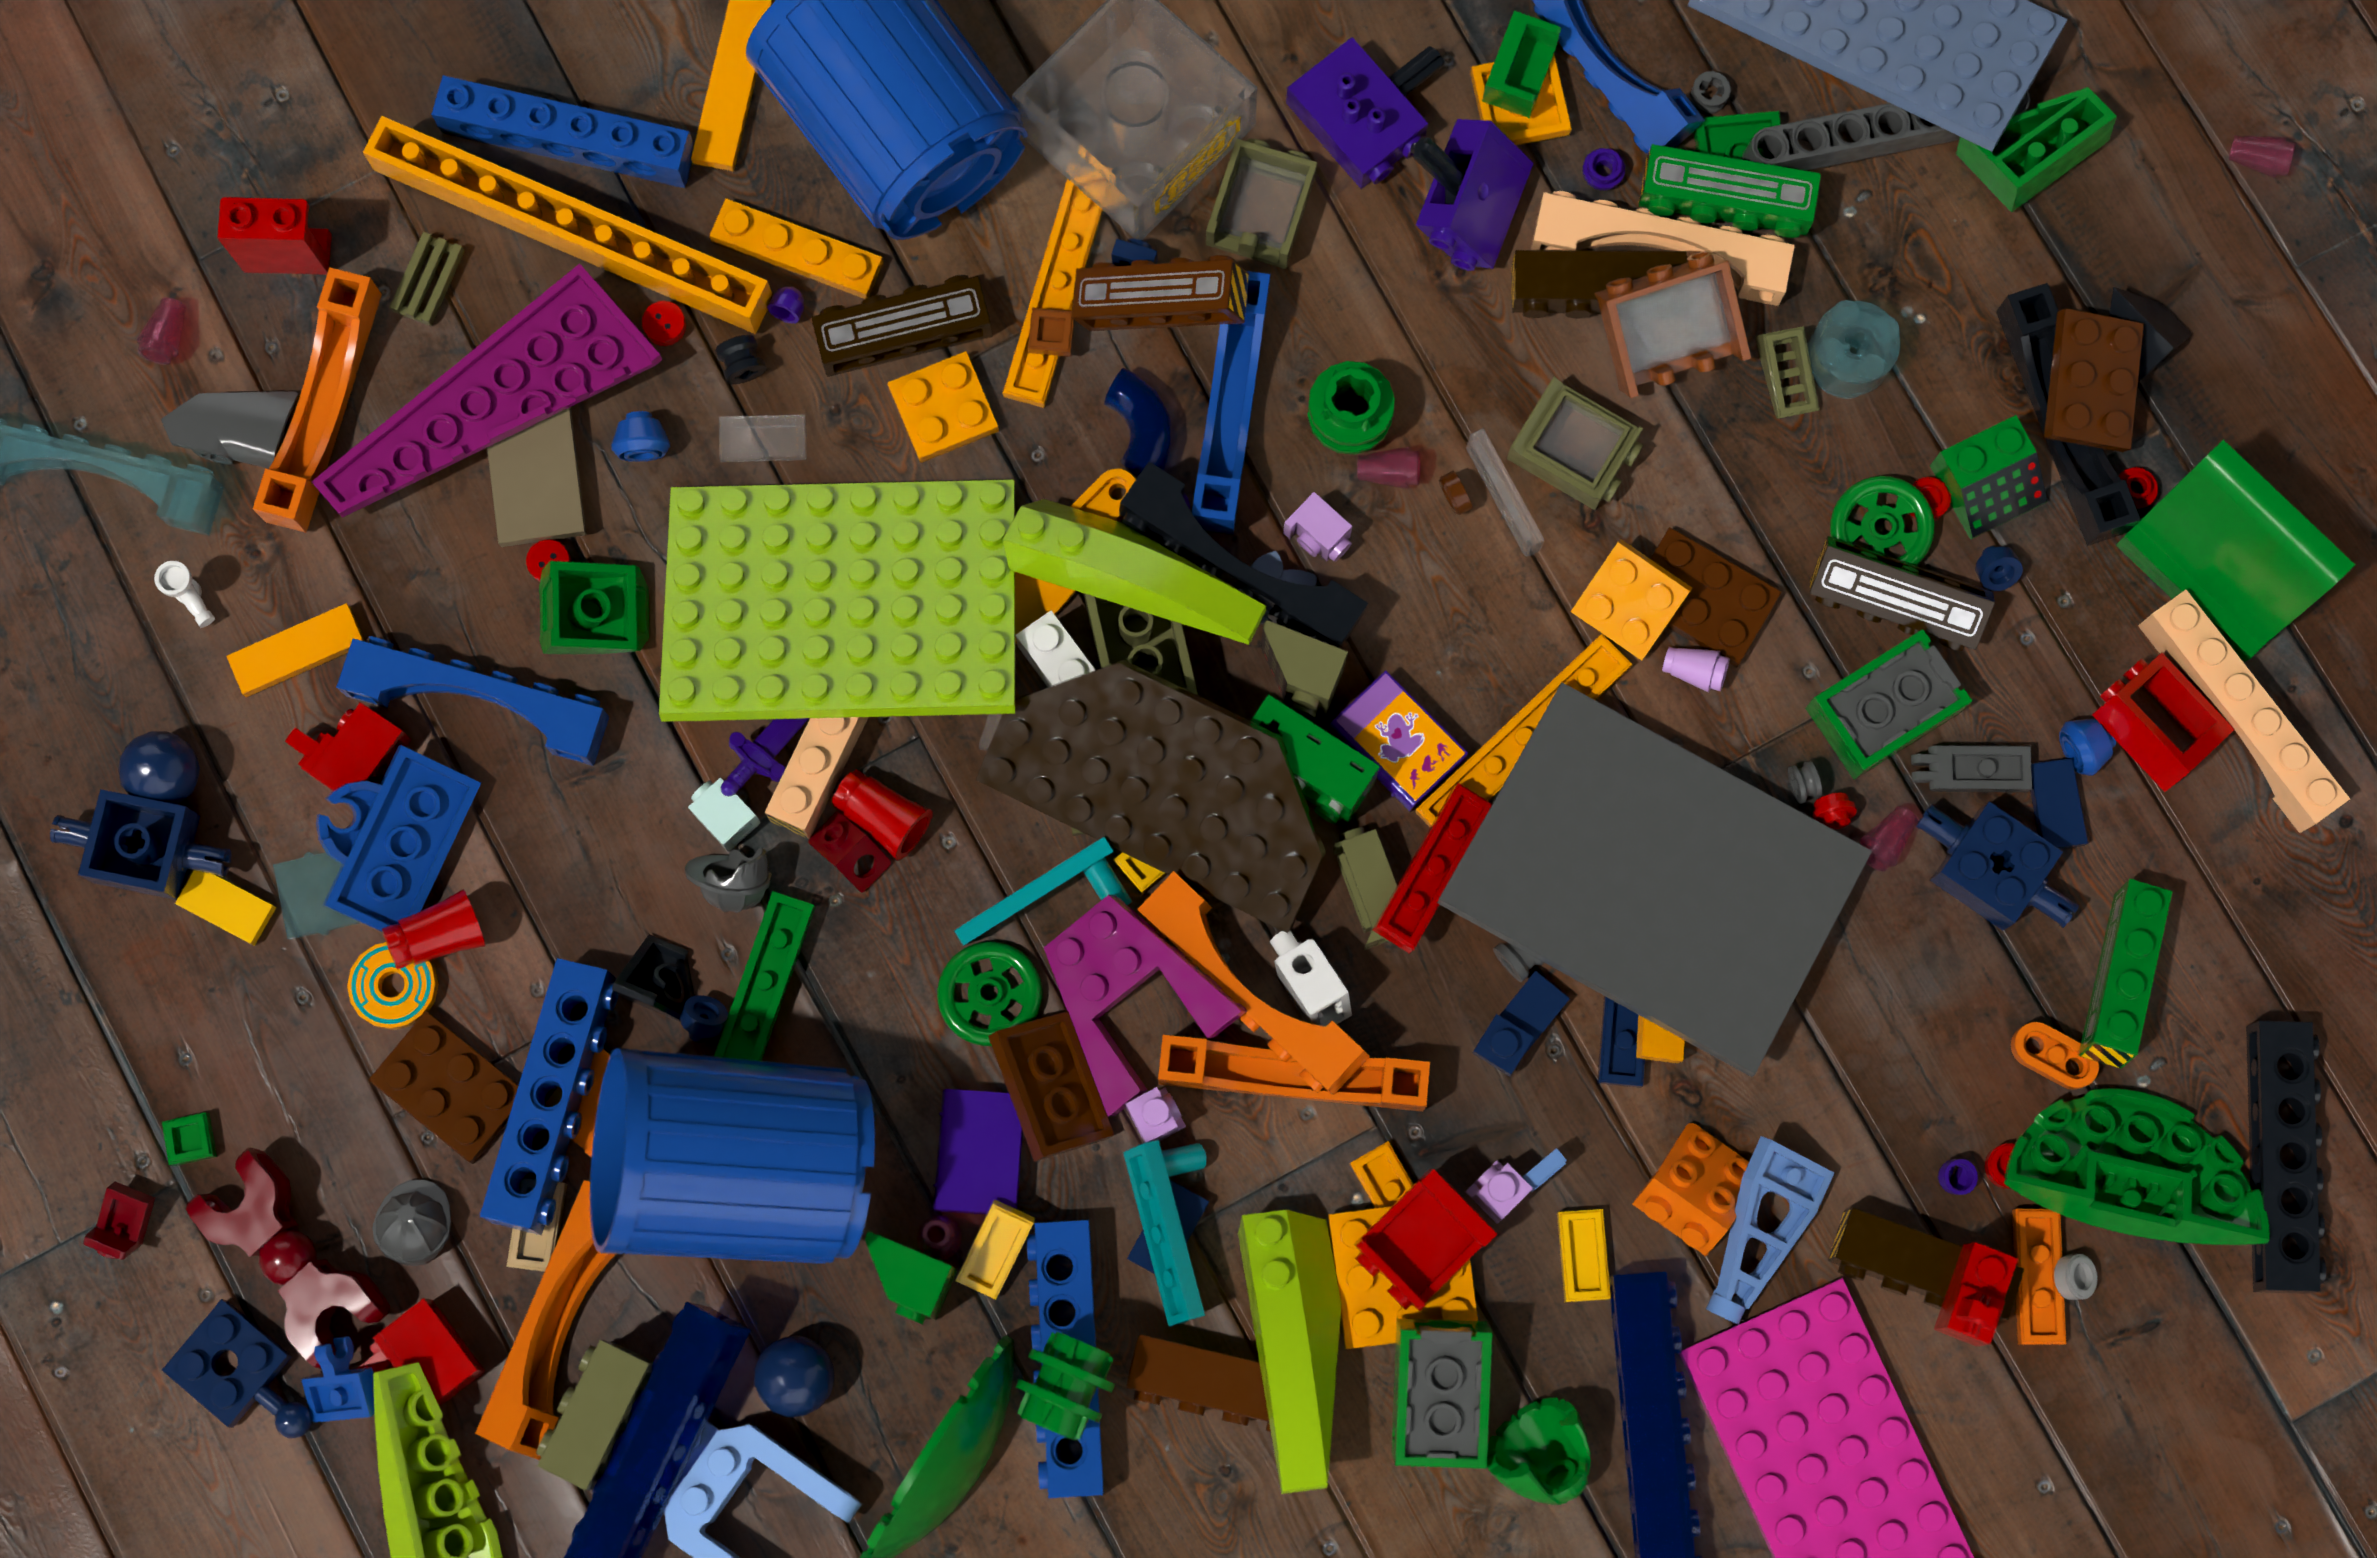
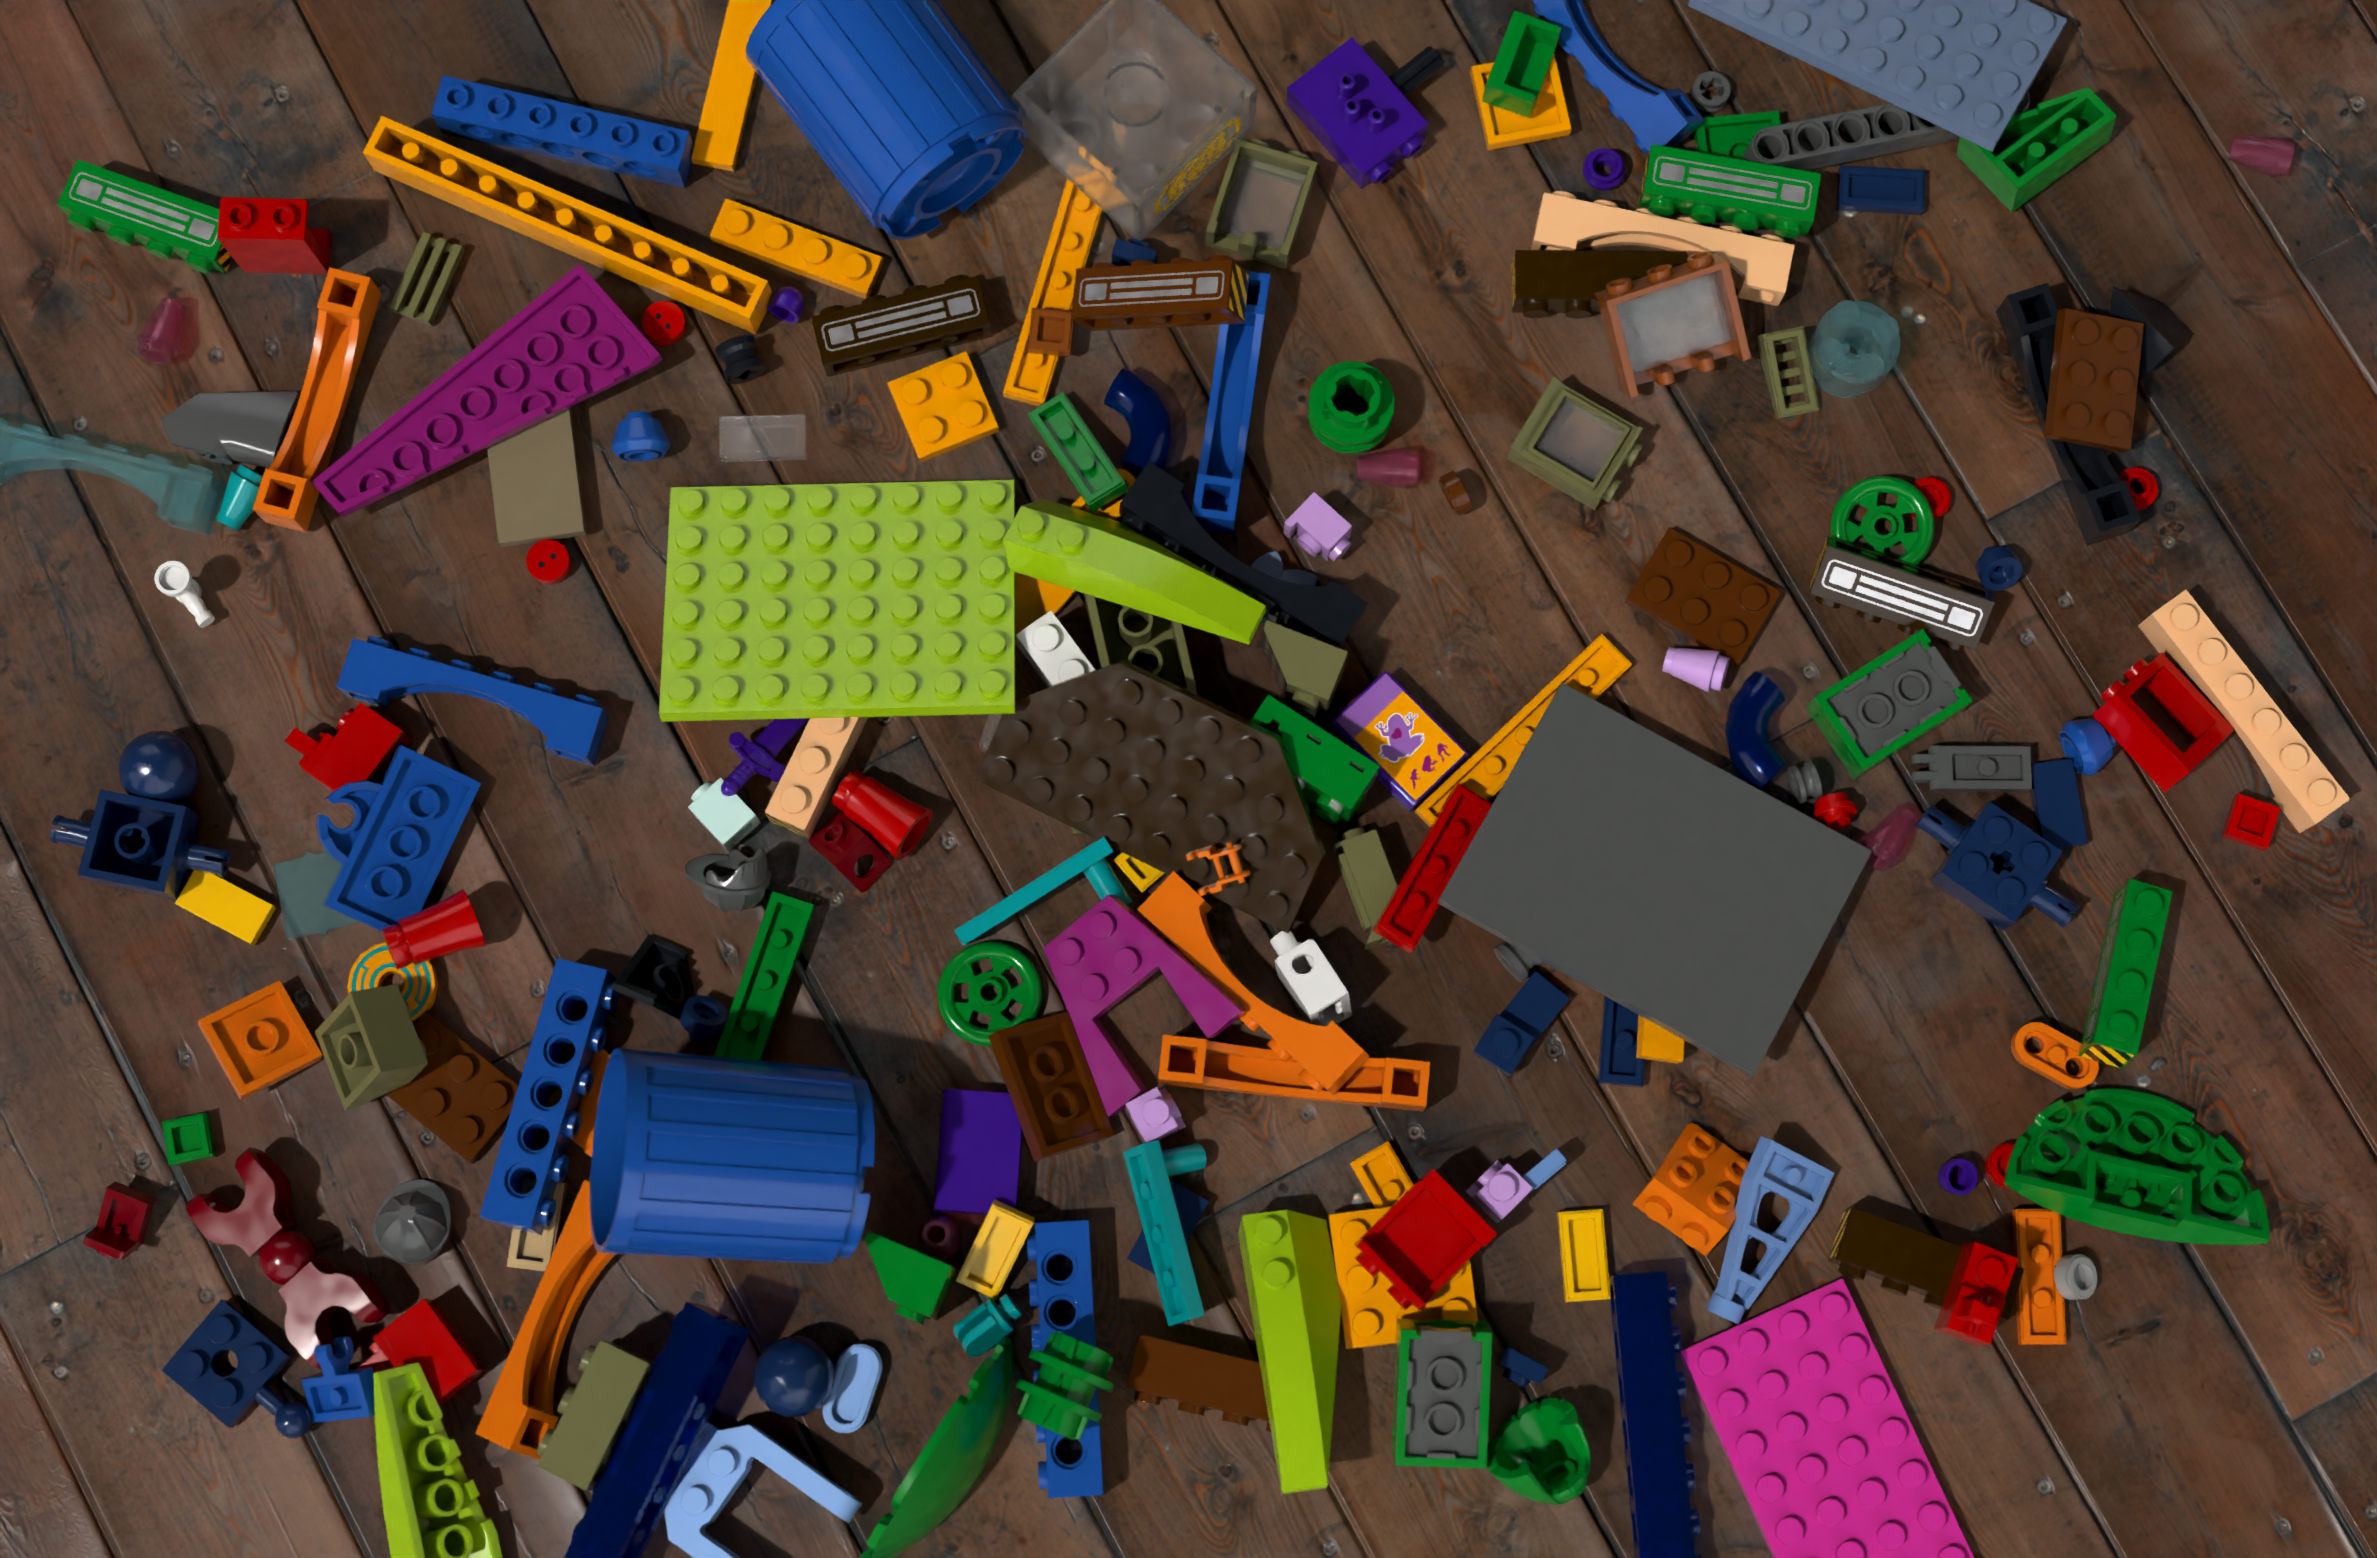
(144, 215): none -> green brick
(239, 497): none -> teal cone
(260, 1040): none -> orange hinge
(294, 650): light orange tile -> none
(371, 1045): none -> olive slope
(593, 608): green slope -> none
(853, 1388): none -> light blue tile
(986, 1325): none -> teal arm
(1078, 452): none -> green tile
(1211, 853): none -> orange piece
(1471, 191): dark purple piece -> none
(1504, 493): clear tile -> none
(1520, 1368): none -> dark blue plate
(1631, 599): light orange plate -> none
(1748, 729): none -> clear blue cylinder
(1880, 190): none -> dark blue tile
(1992, 477): green slope -> none
(2235, 550): green panel -> none
(2250, 822): none -> red plate
(2267, 1135): black brick -> none

